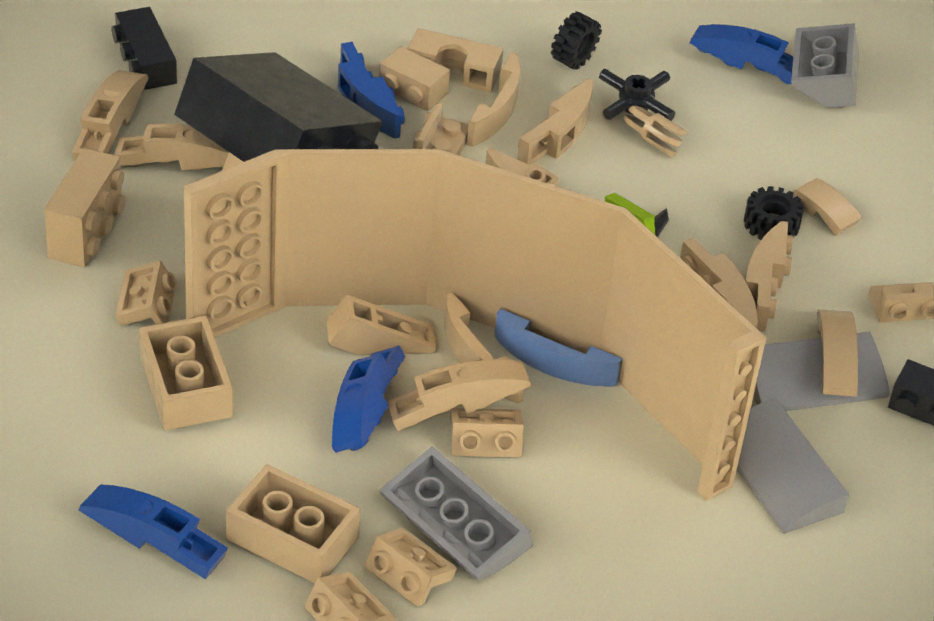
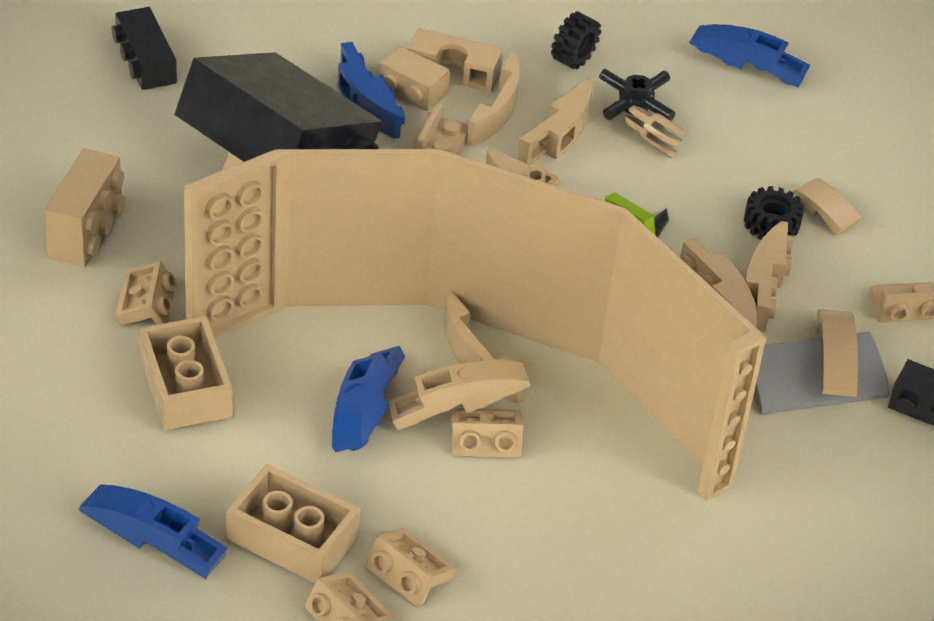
(108, 110): tan slope -> none
(170, 143): tan slope -> none
(371, 328): tan slope -> none
(457, 515): light grey slope -> none
(553, 358): medium blue slope -> none
(787, 470): light grey slope -> none
(826, 64): light grey slope -> none

